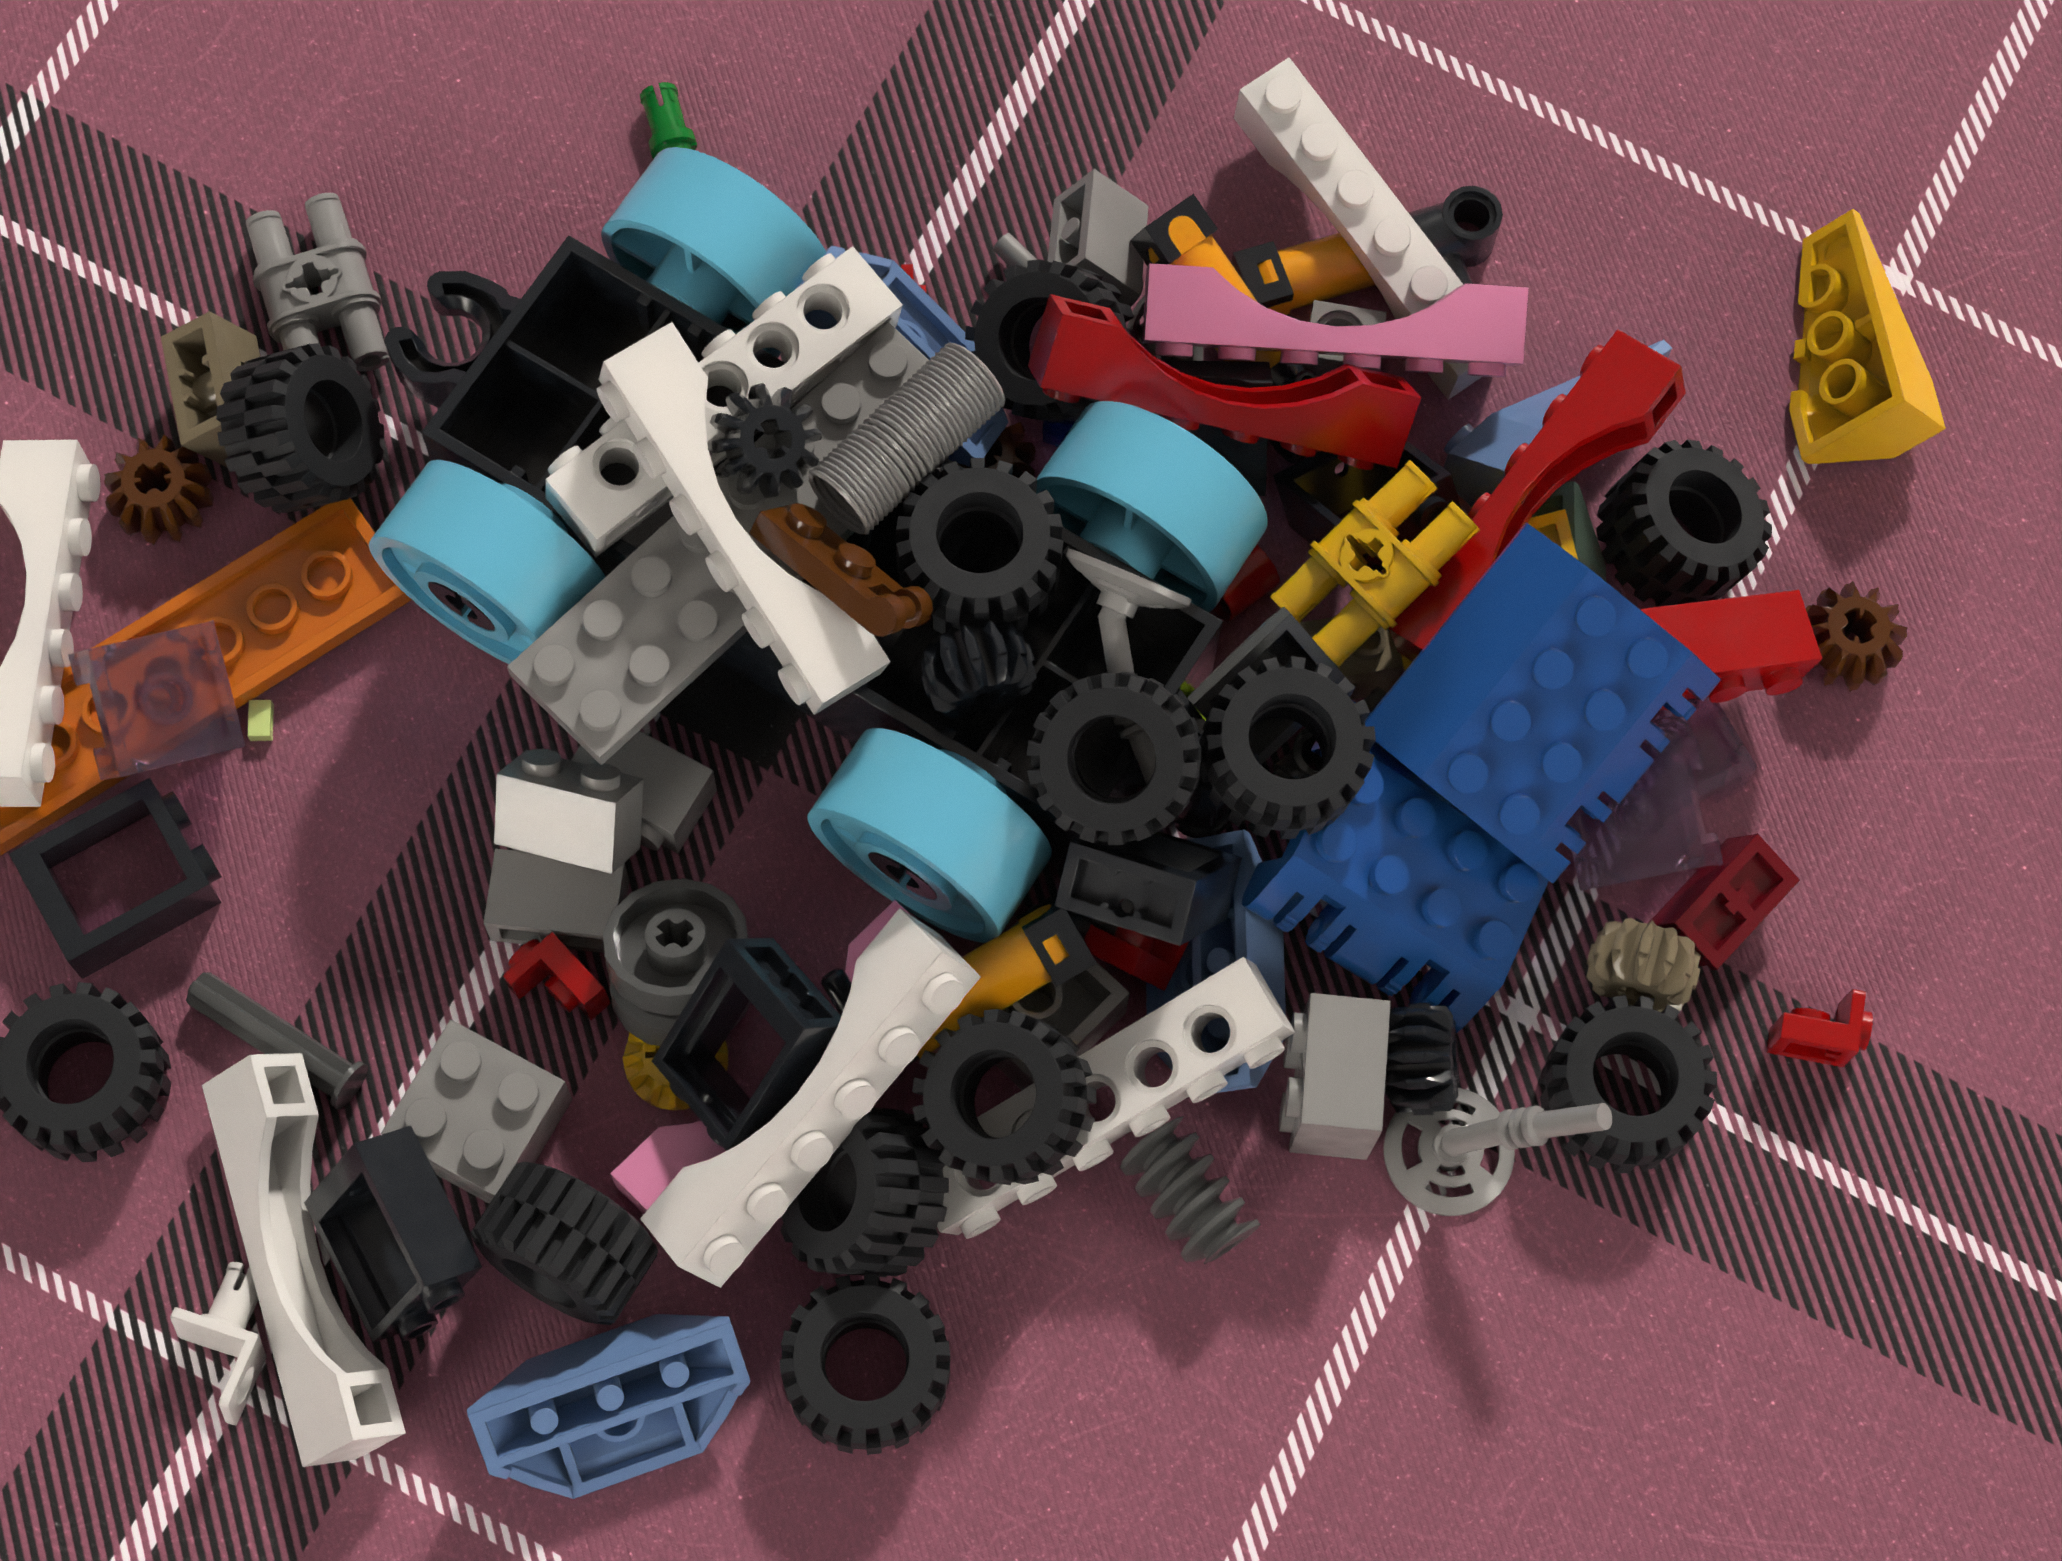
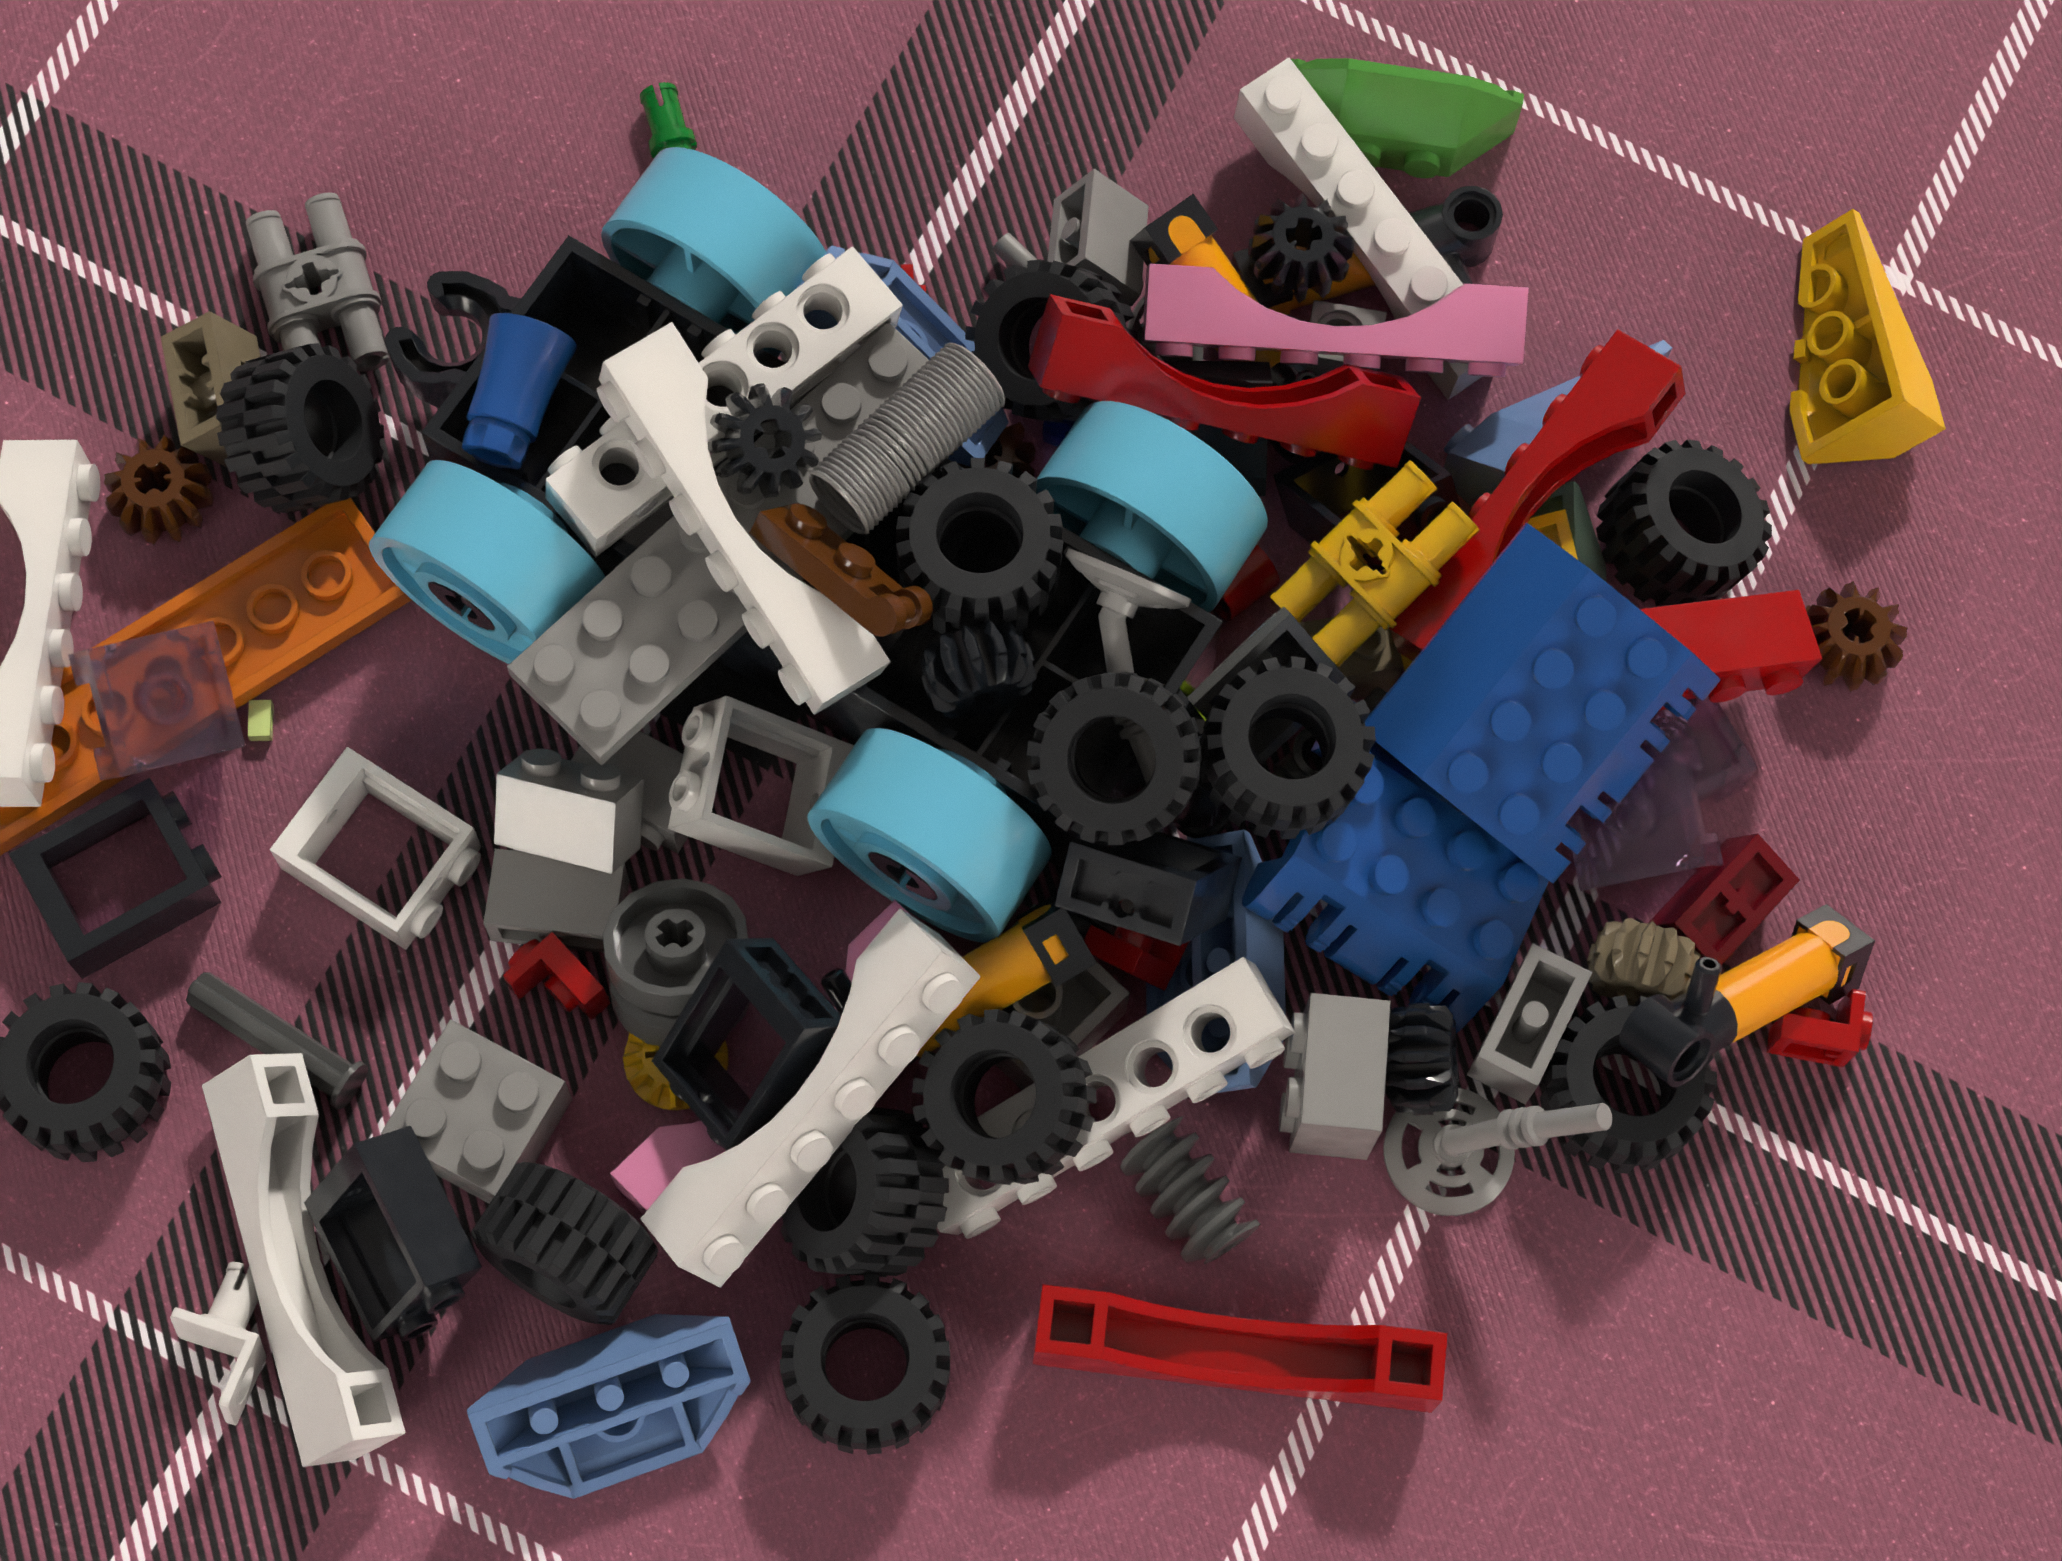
(330, 809): none -> white window
(514, 388): none -> blue plant
(696, 784): none -> white window
(1283, 1358): none -> red arch
(1307, 227): none -> black gear
(1414, 116): none -> bright green wedge
(1529, 1023): none -> light grey brick
(1680, 1035): none -> piece

